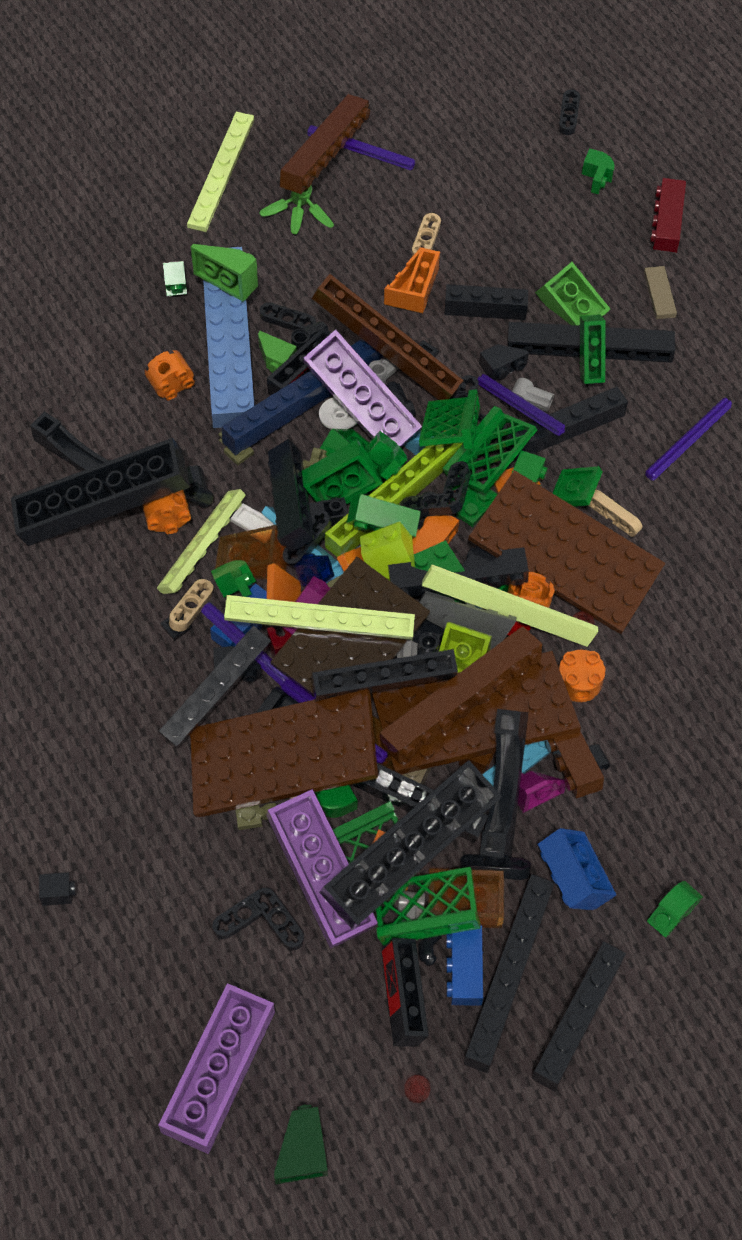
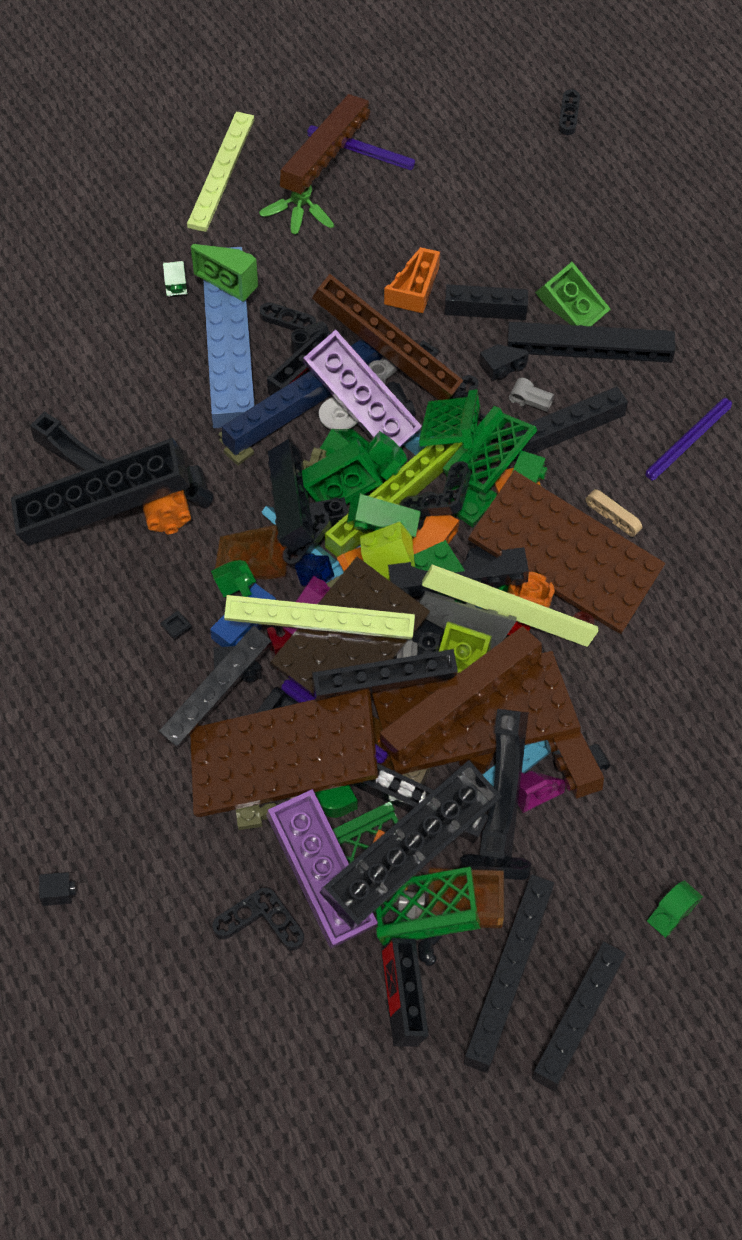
(169, 374): orange brick -> none
(190, 613): tan beam -> none
(197, 547): yellowish green plate -> none
(217, 1068): medium lavender brick -> none
(236, 635): dark purple axle -> none
(249, 518): white tile -> none
(274, 350): bright green slope -> none
(281, 584): orange tile -> none
(302, 1148): dark green slope -> none
(417, 1089): clear red tile -> none
(425, 230): tan beam -> none
(465, 967): blue brick -> none
(521, 405): dark purple axle -> none
(576, 869): blue brick -> none
(578, 485): green plate -> none
(582, 674): orange brick -> none
(592, 349): green brick -> none
(599, 167): green brick -> none
(660, 292): dark tan tile -> none
(669, 215): dark red brick -> none

